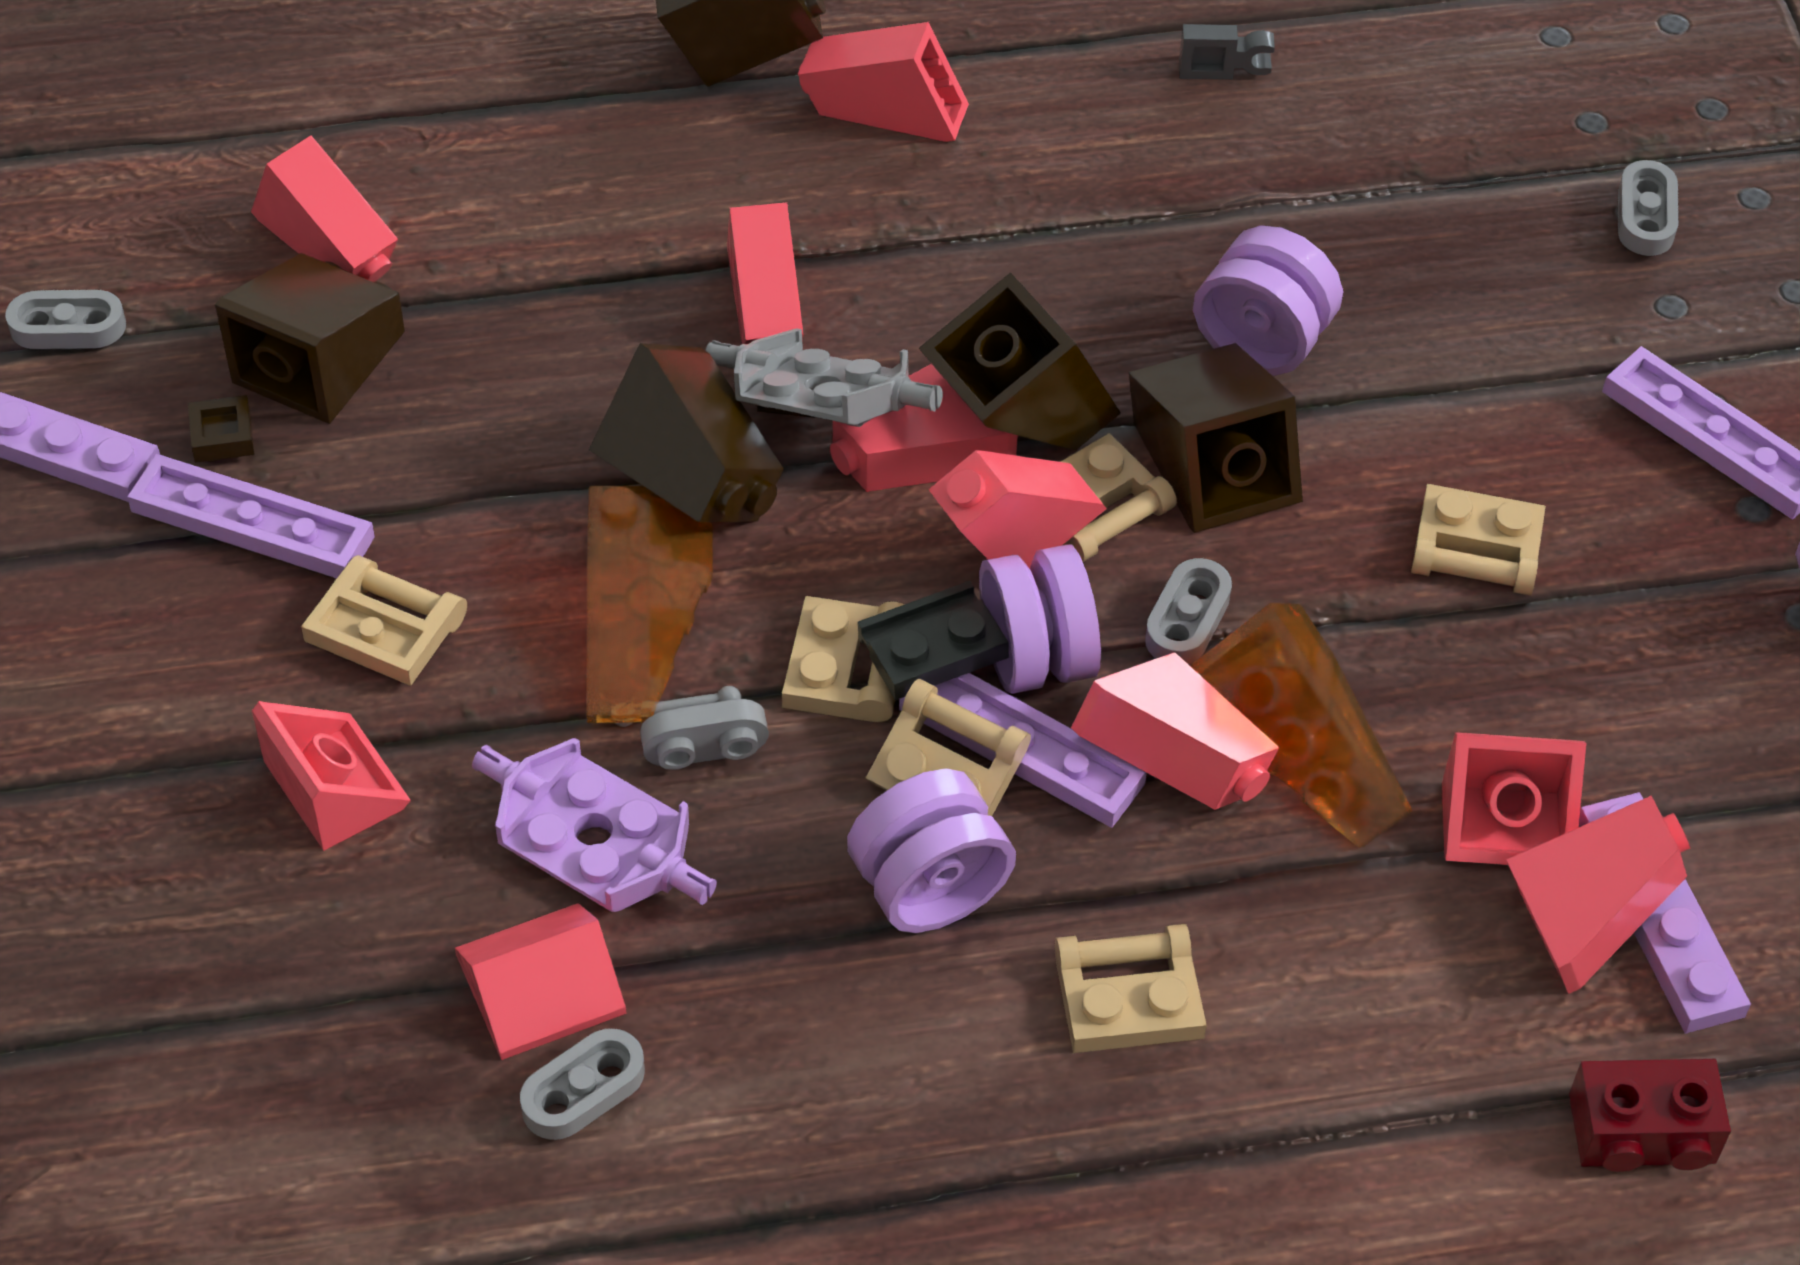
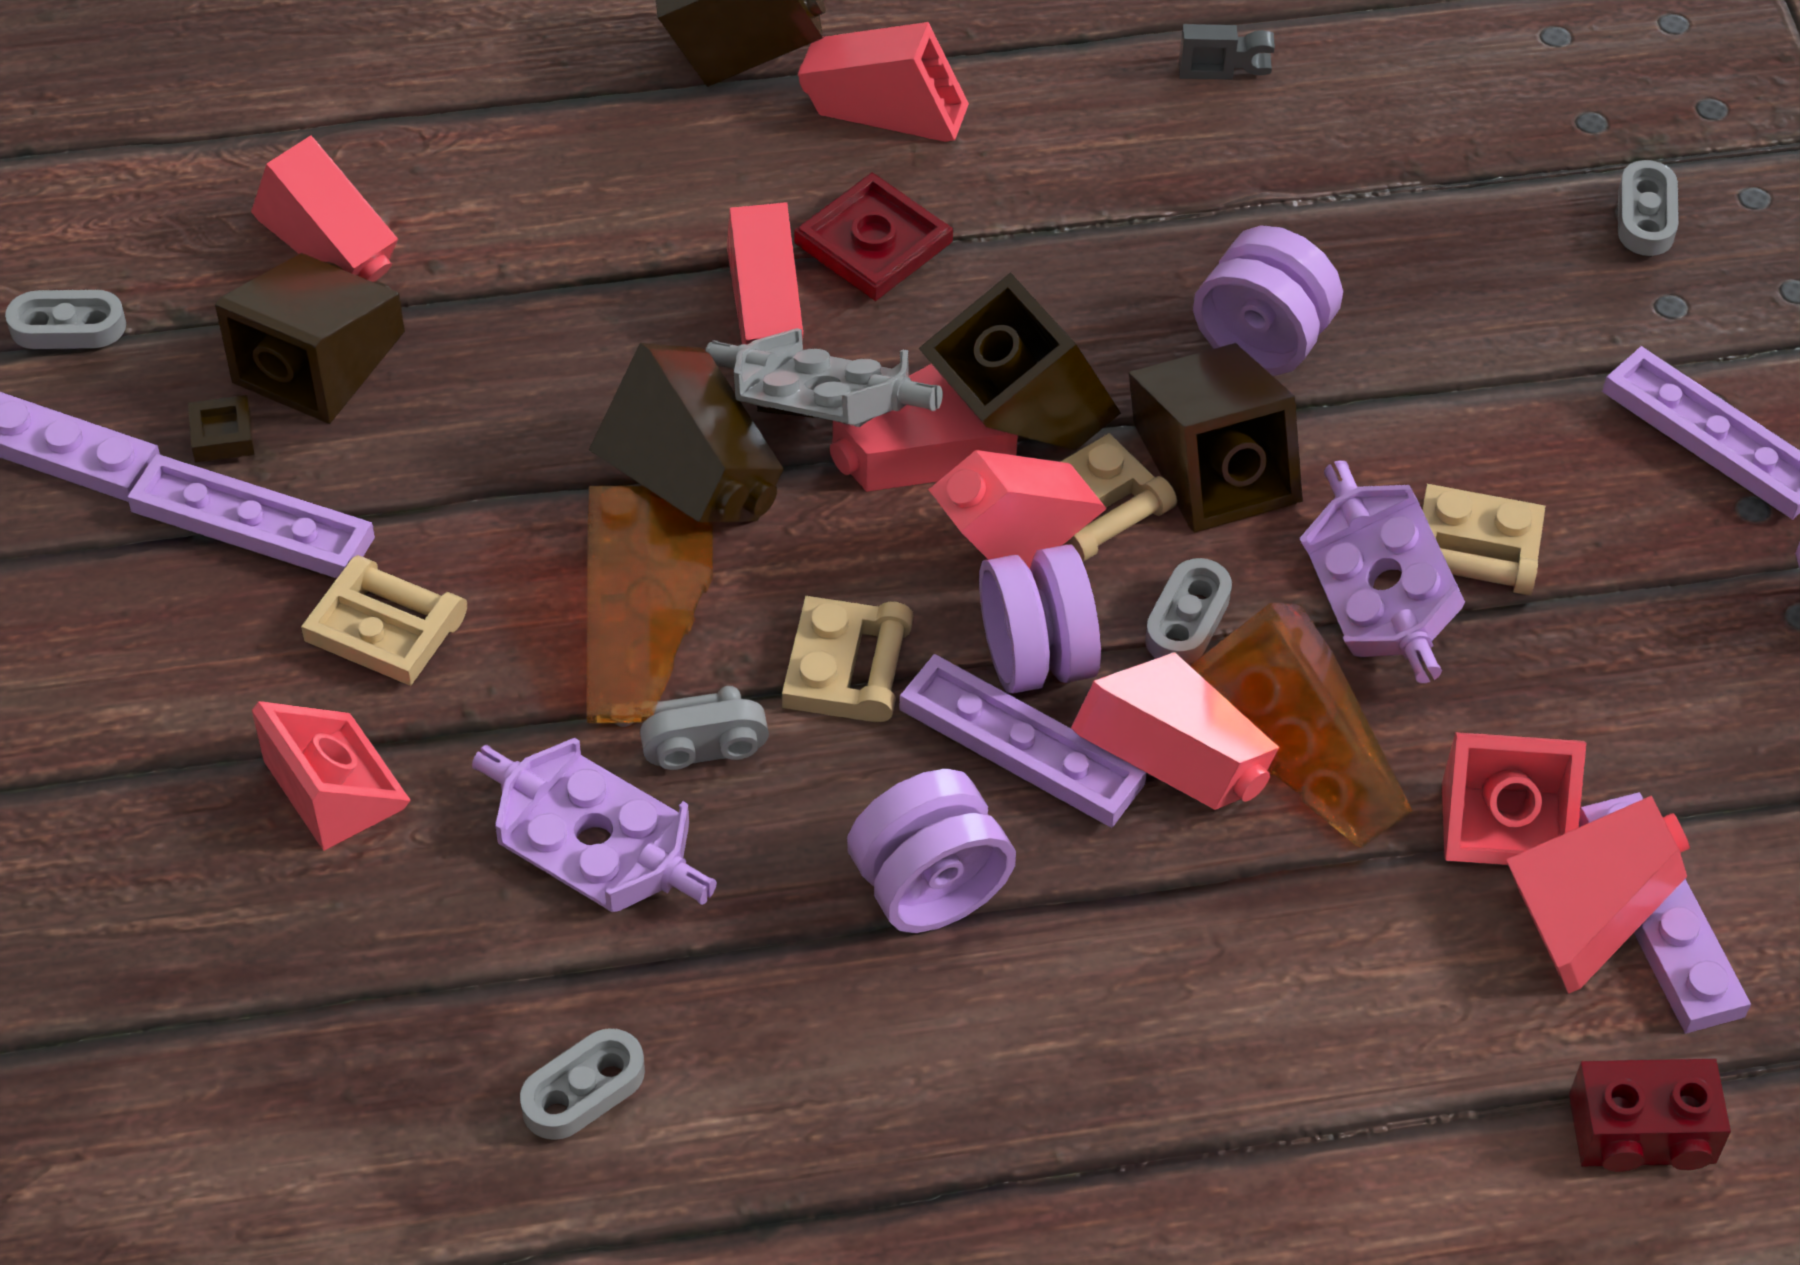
(542, 979): coral slope -> none
(873, 236): none -> dark red plate
(911, 754): tan plate -> none
(933, 639): pearl dark grey plate -> none
(1130, 1007): tan plate -> none
(1359, 539): none -> lavender plate

